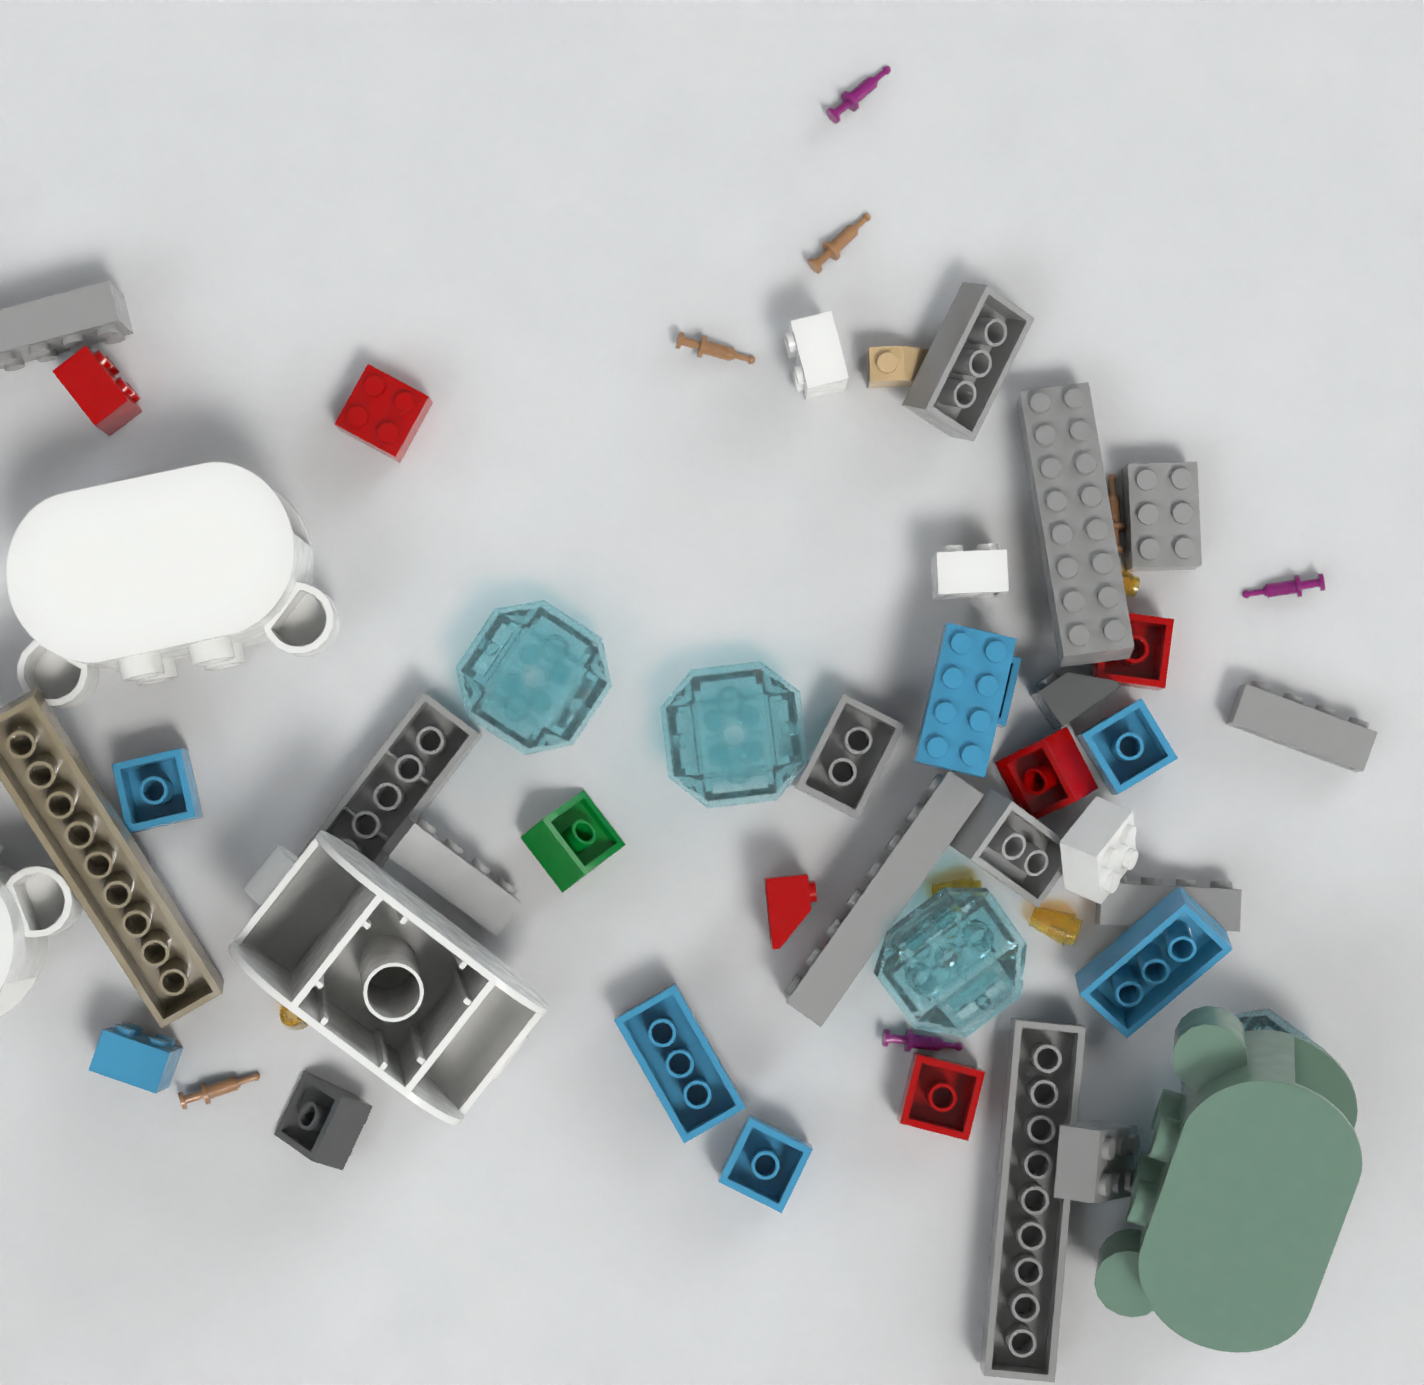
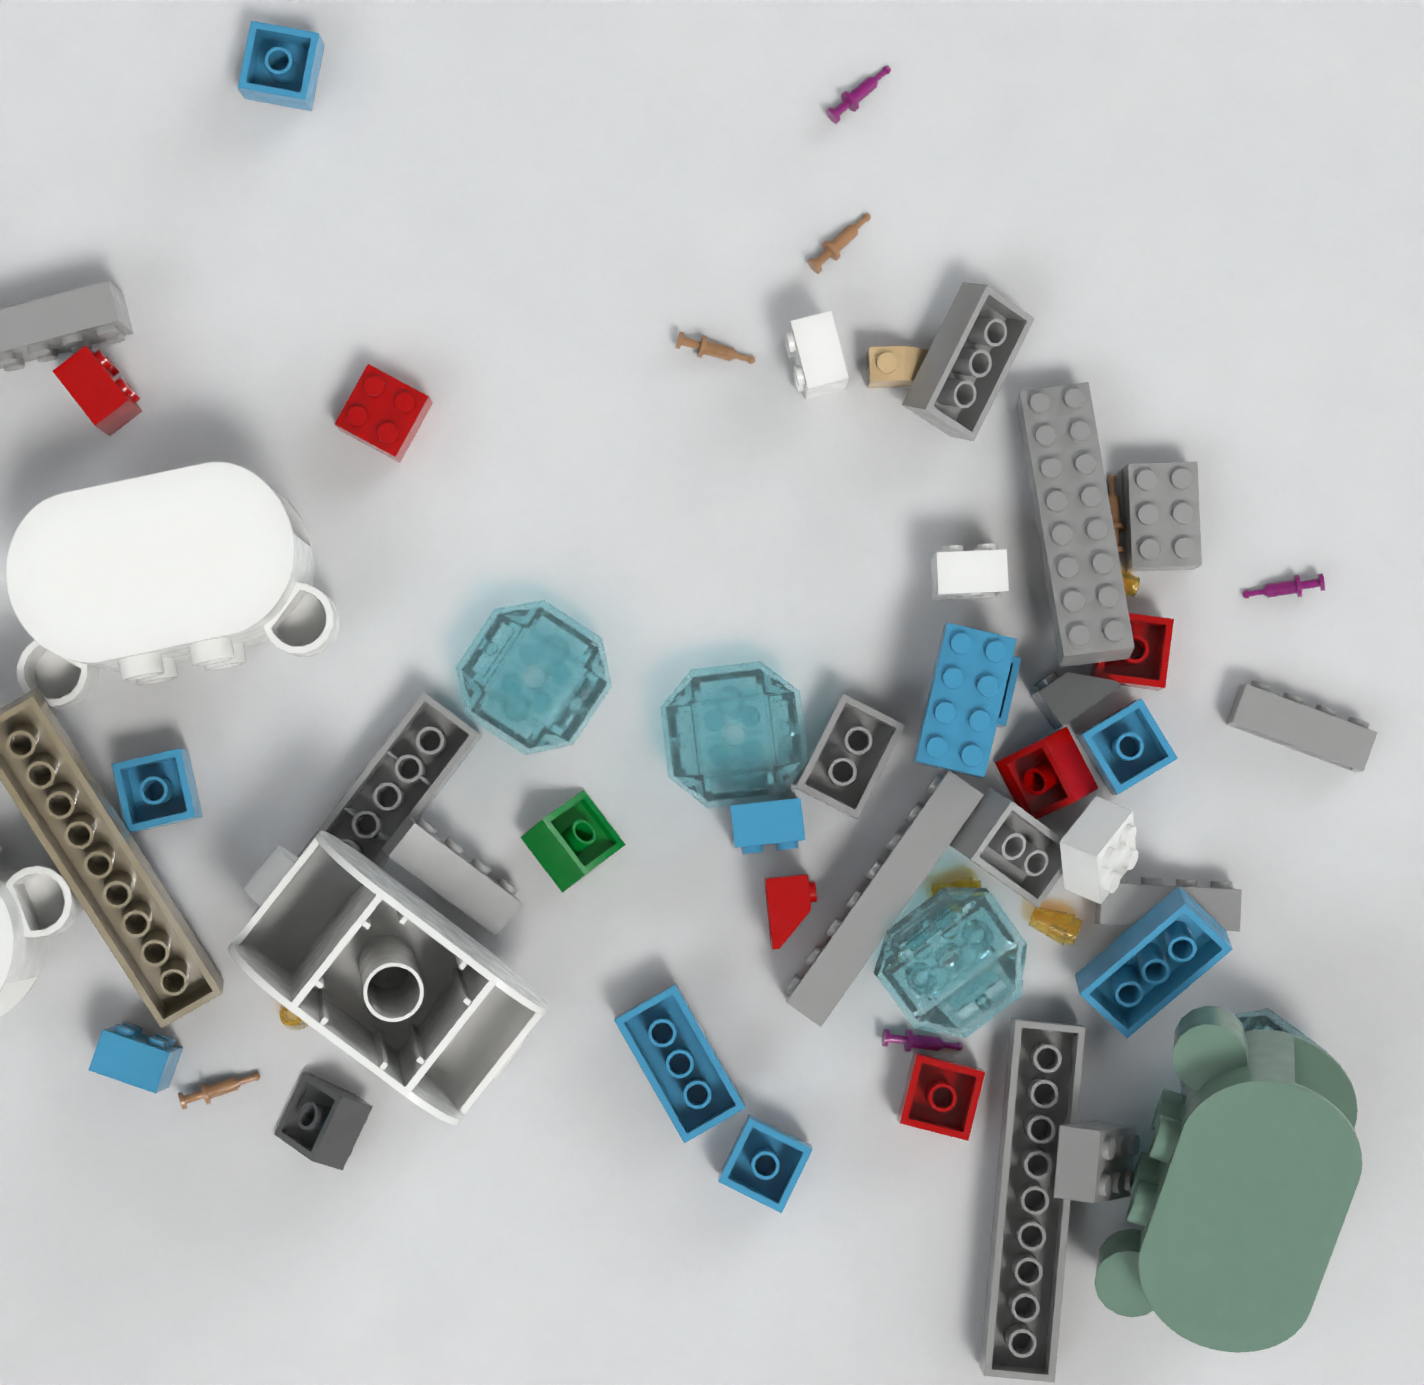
(281, 65): none -> dark azure brick
(767, 824): none -> dark azure brick

